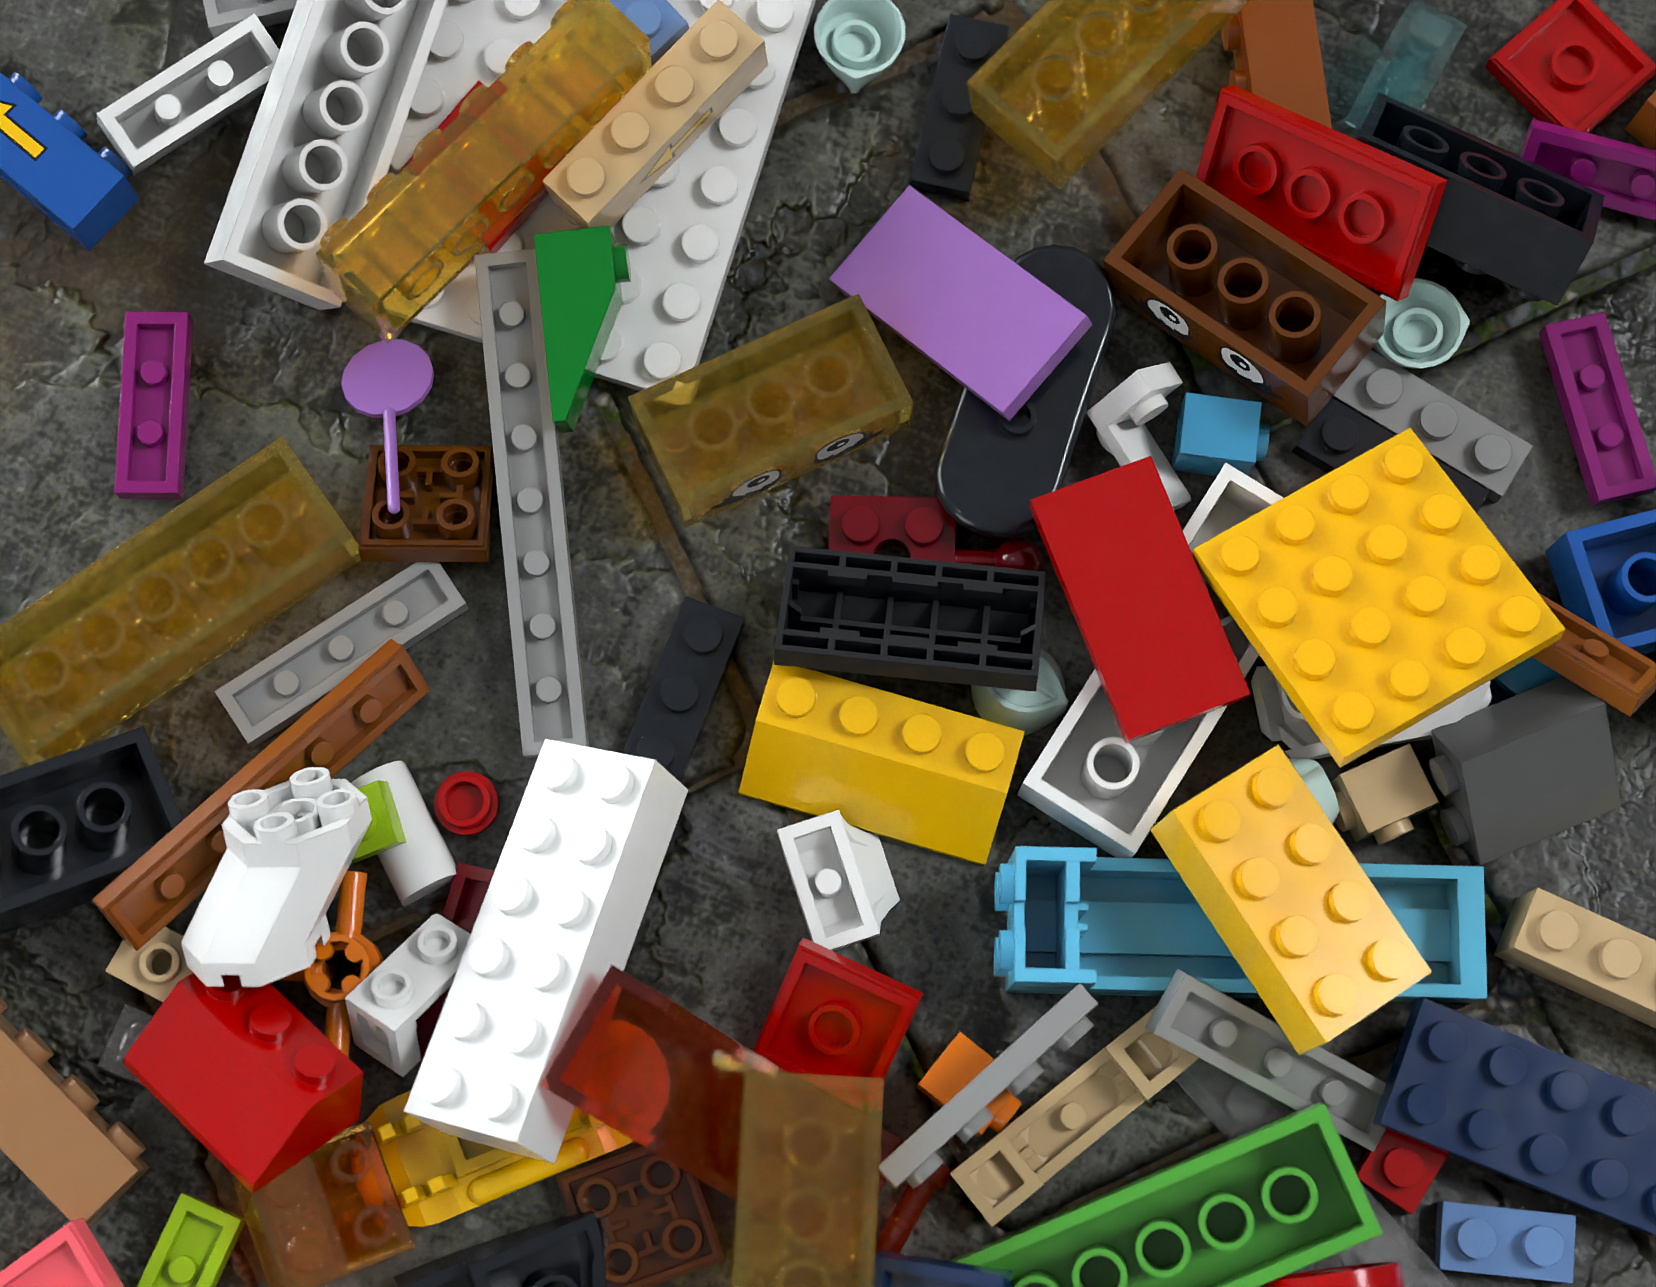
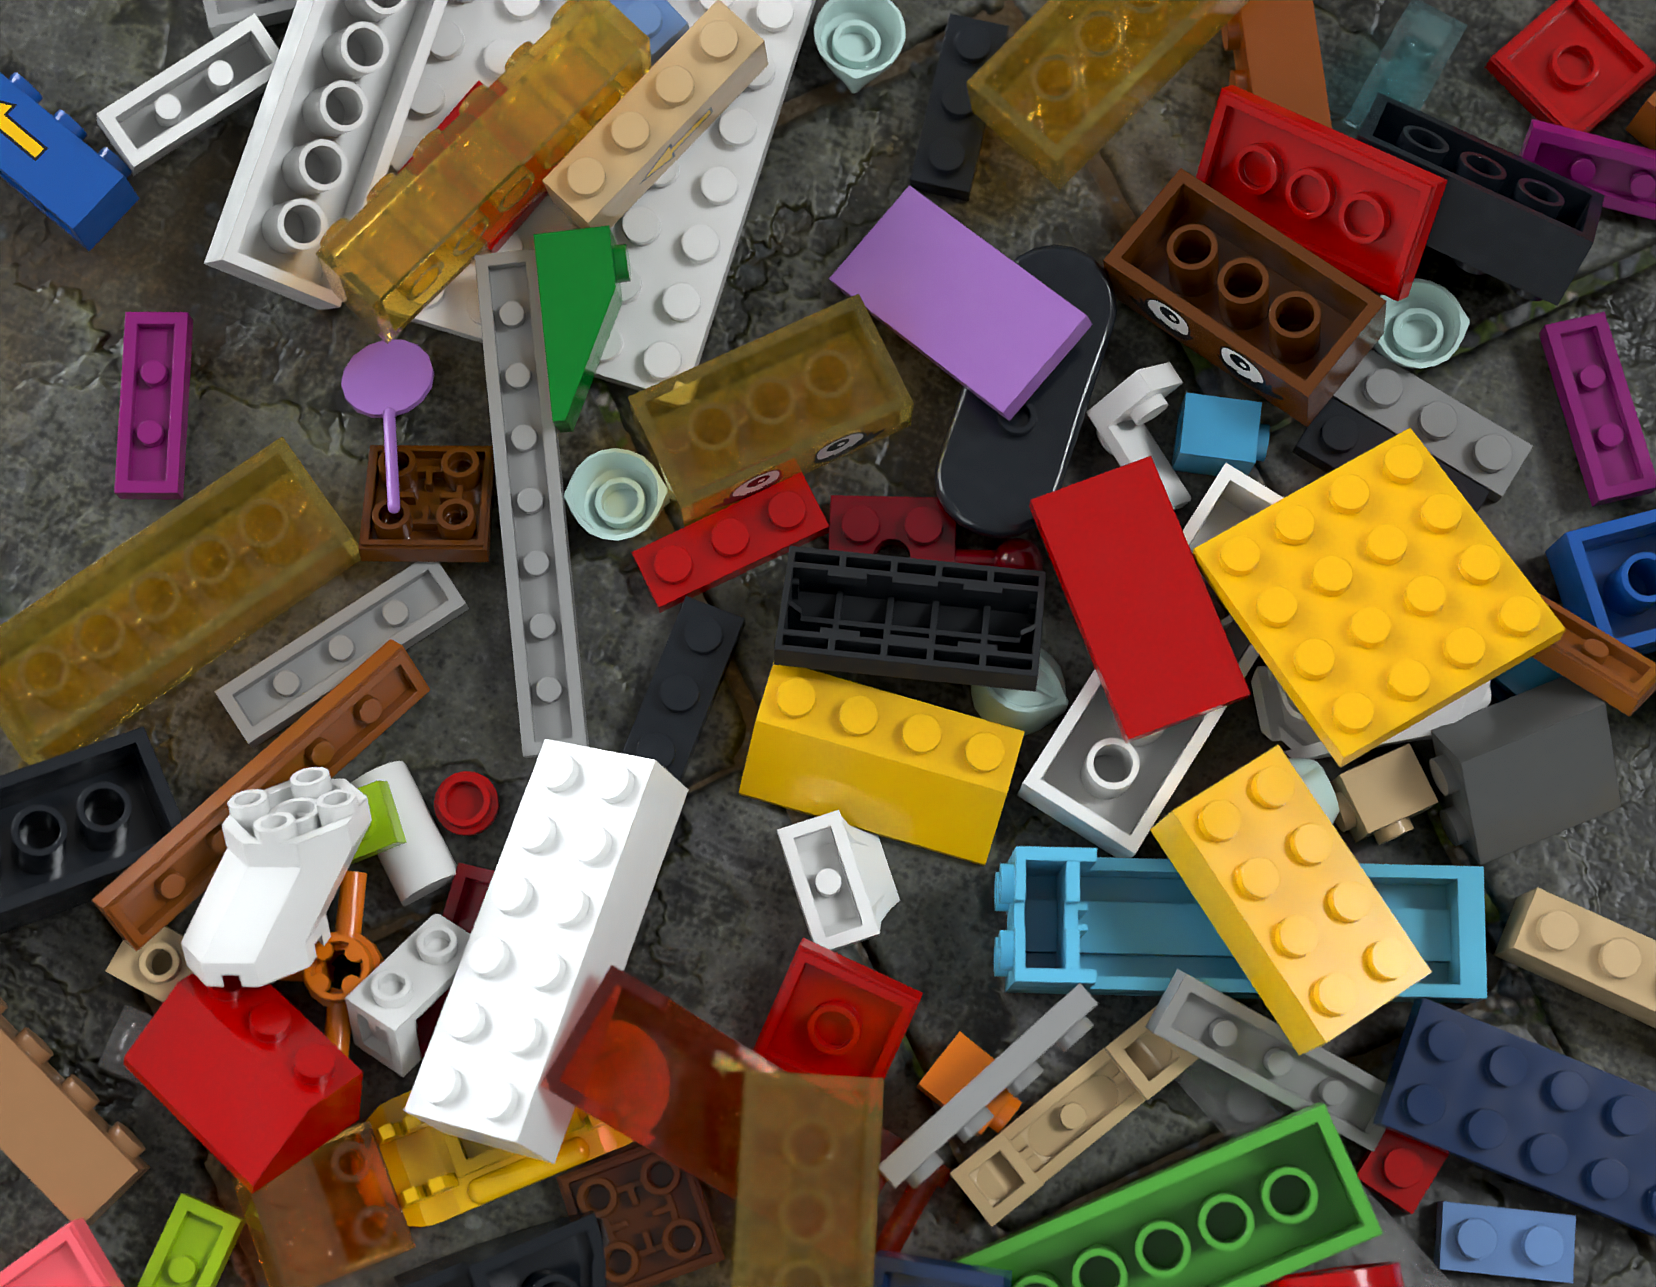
(616, 494): none -> light aqua hat
(730, 542): none -> red plate

